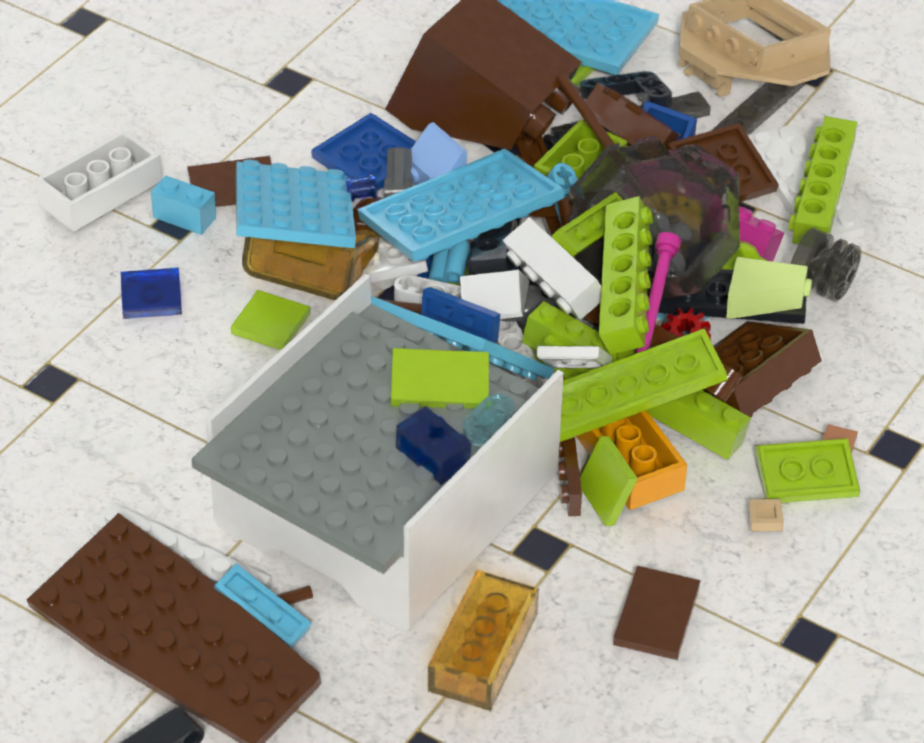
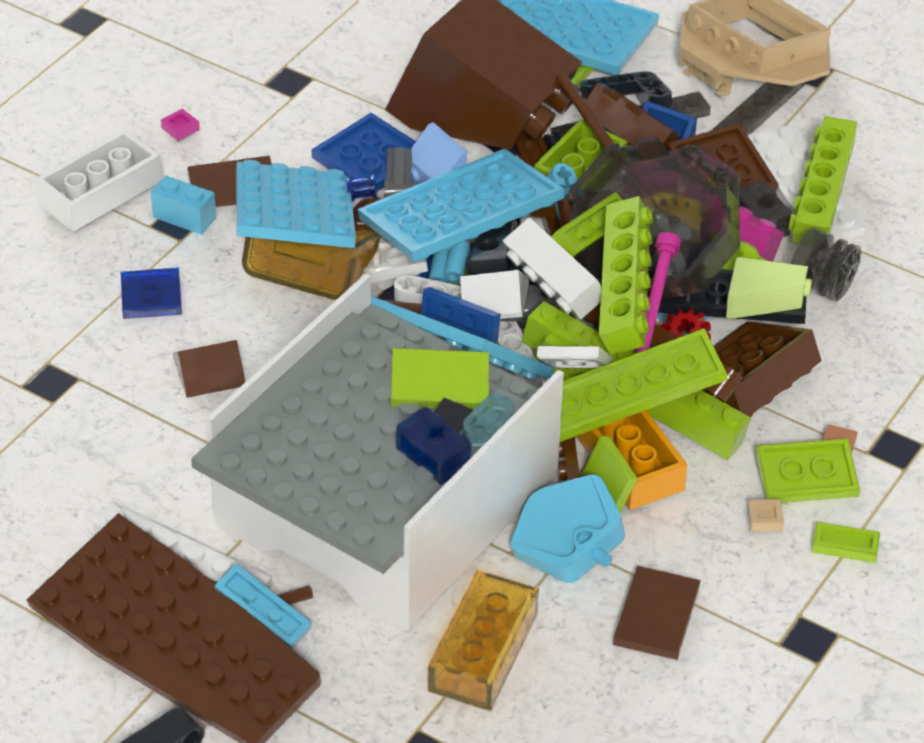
(180, 124): none -> dark pink plate
(210, 368): none -> reddish brown slope
(270, 320): lime tile -> none
(453, 413): none -> black tile
(568, 528): none -> medium azure animal
(765, 205): none -> clear smoke brick
(846, 542): none -> lime tile

